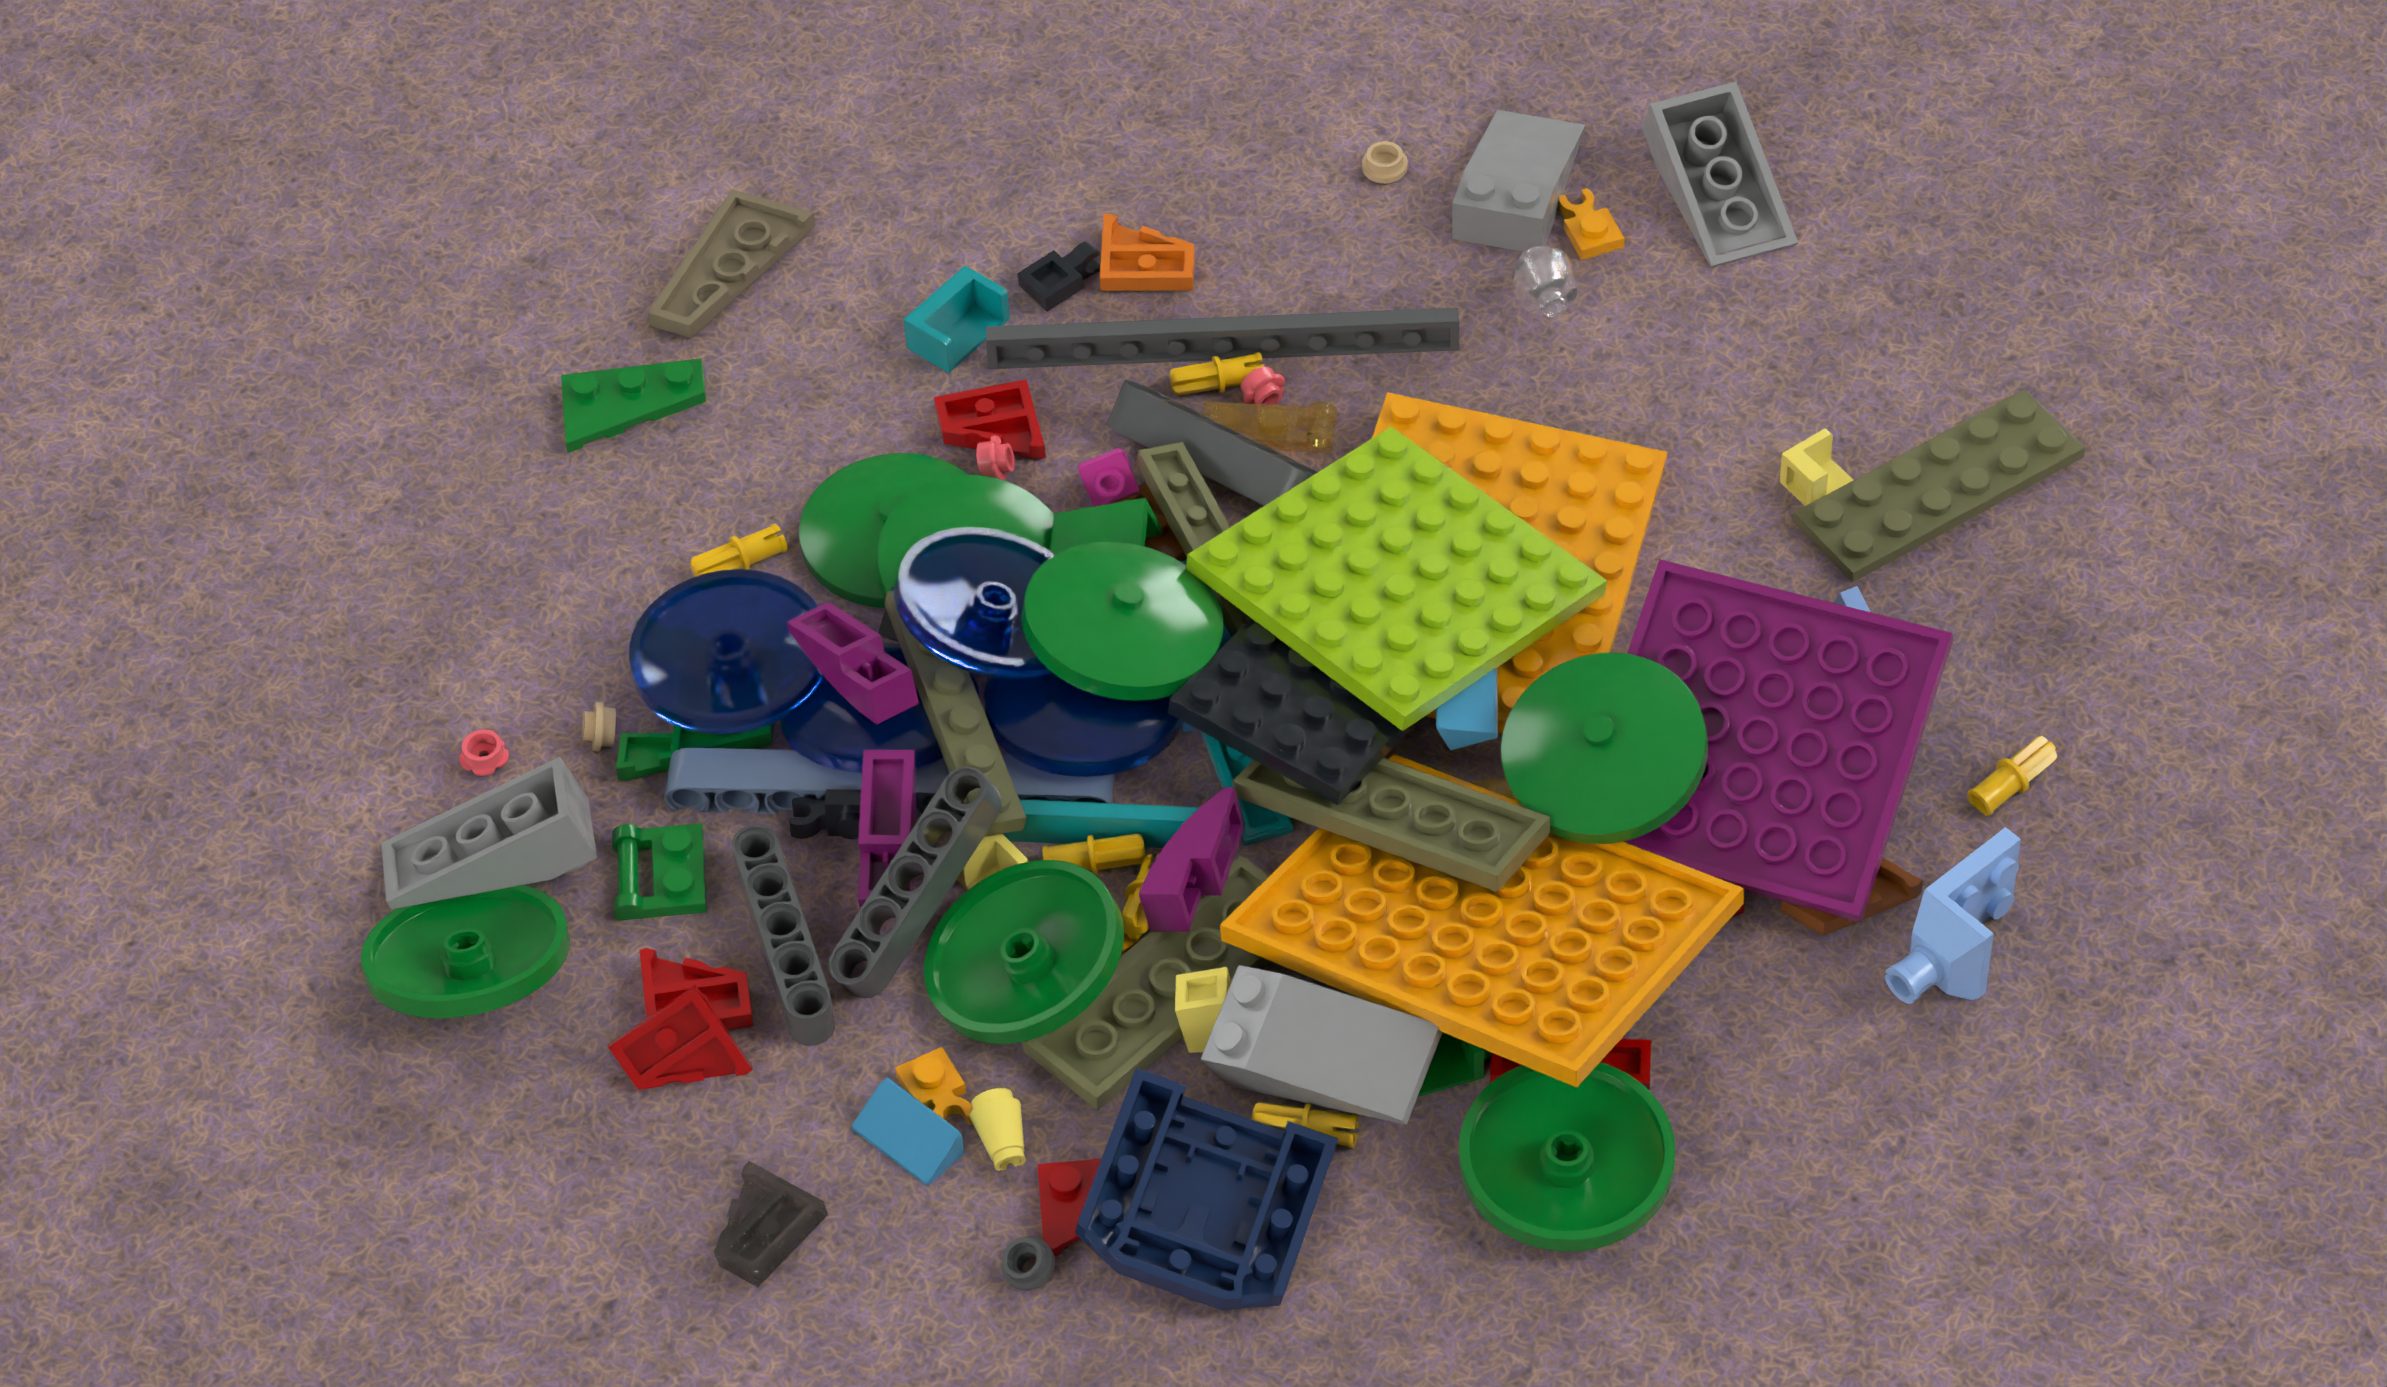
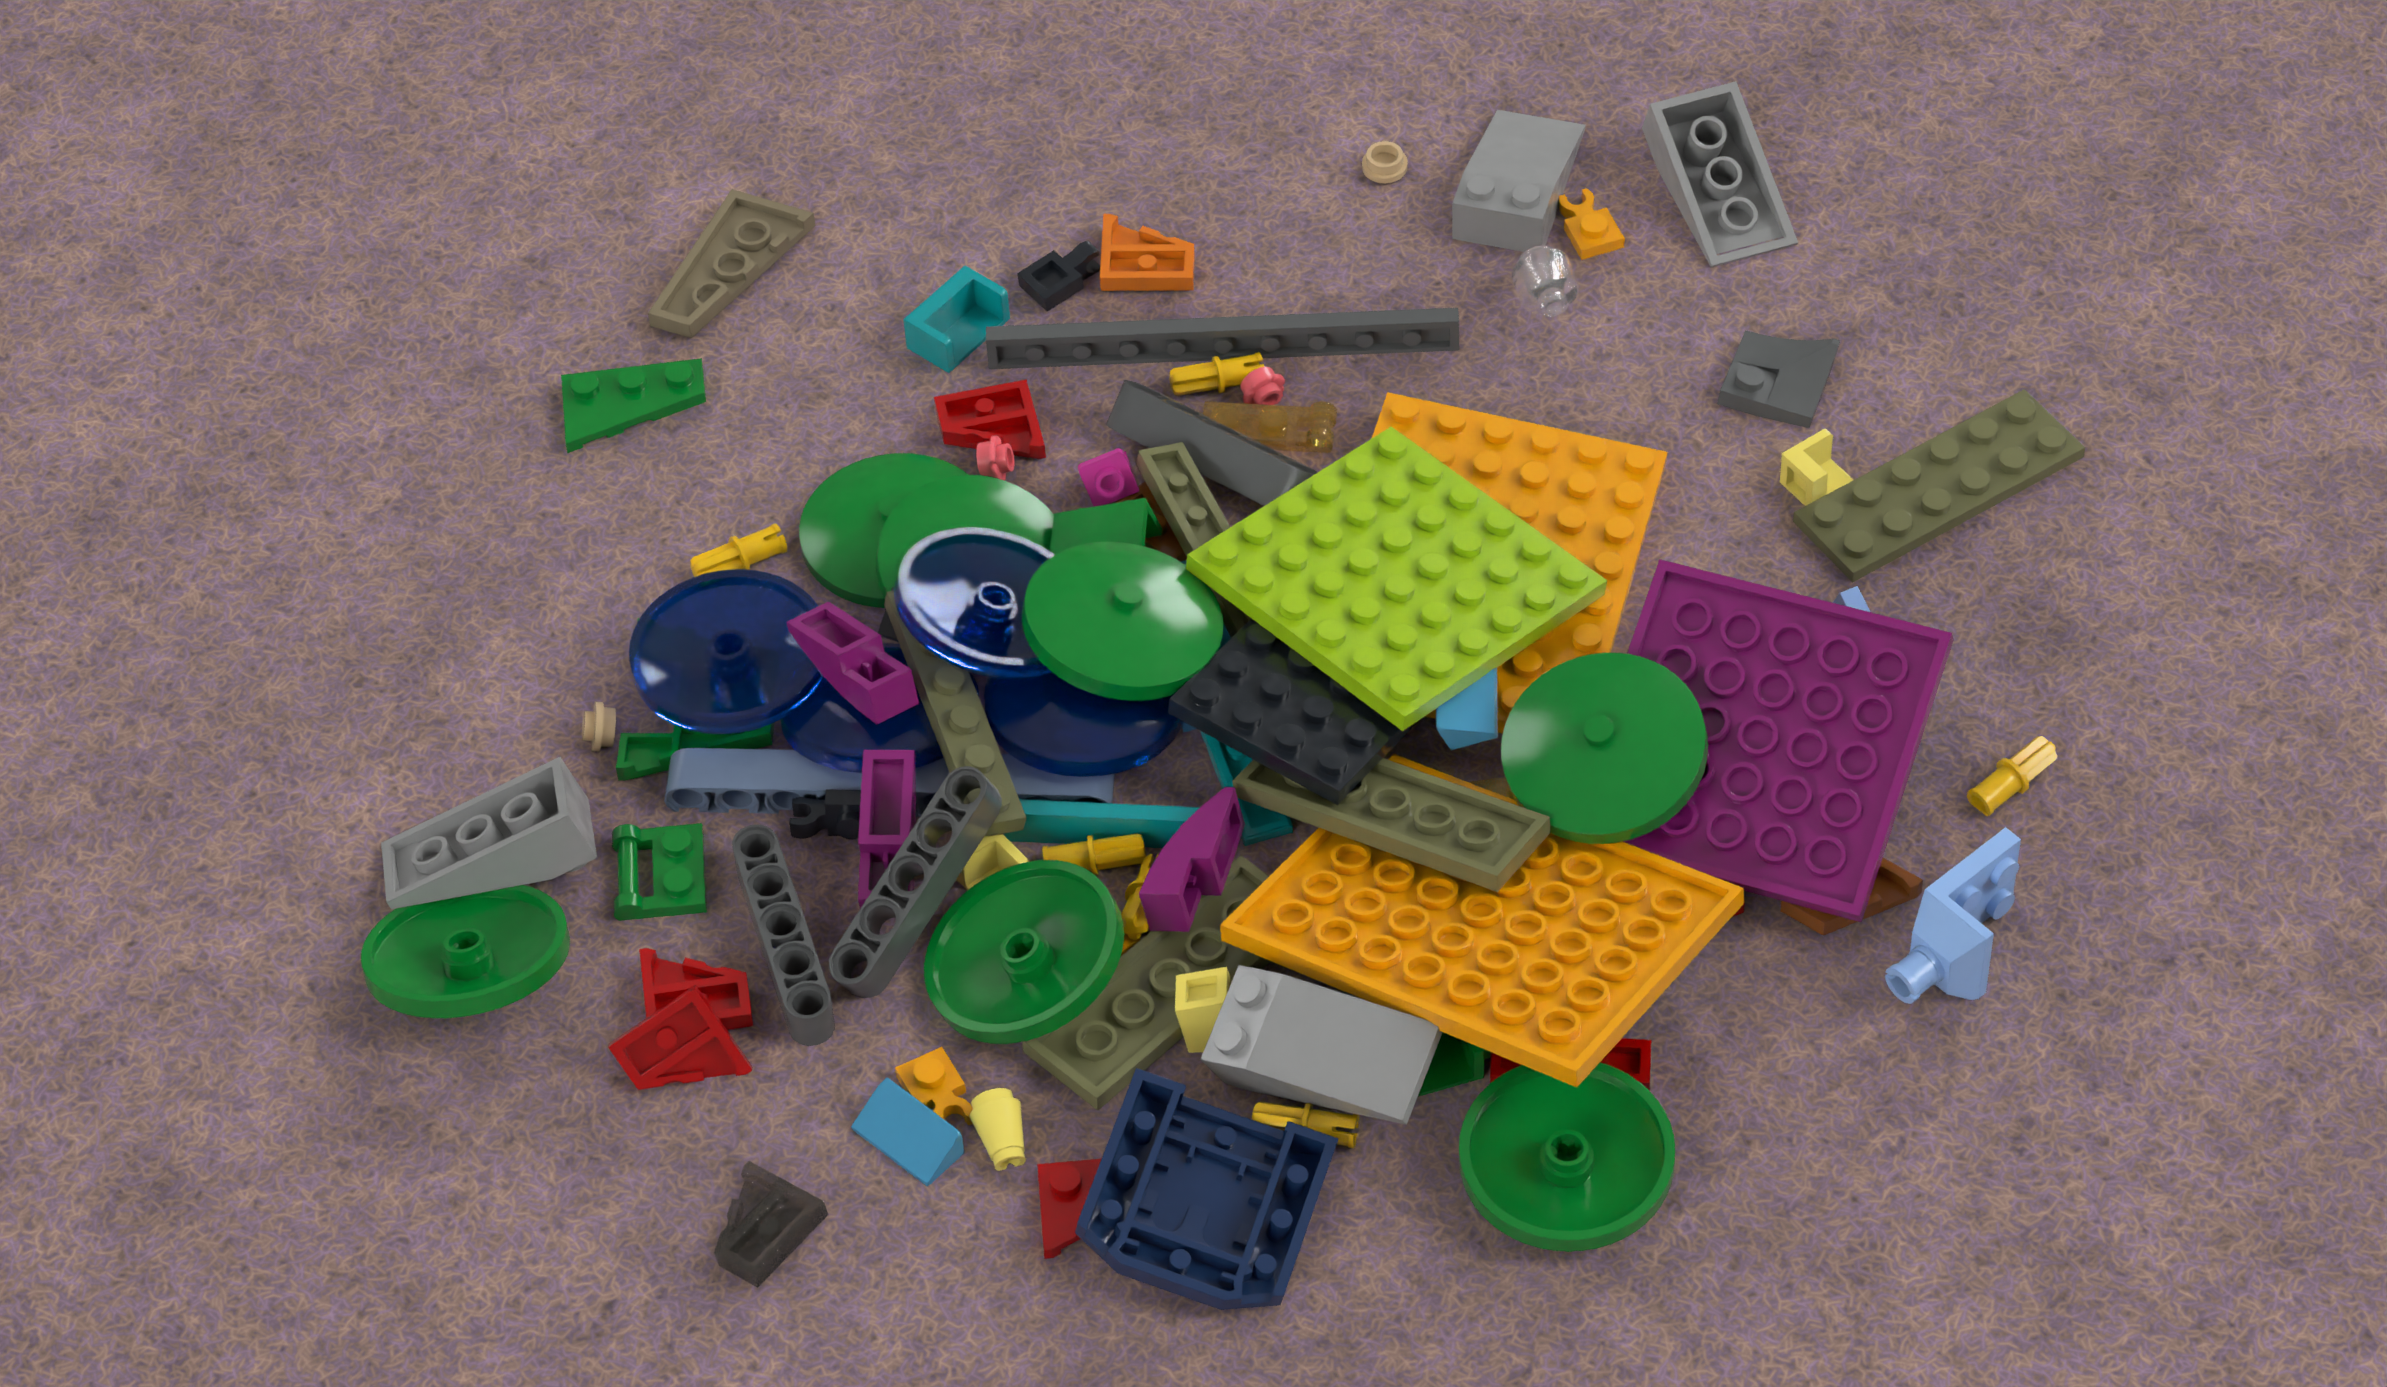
(481, 743): coral plate -> none
(1018, 1253): dark grey plate -> none
(1778, 377): none -> dark grey plate

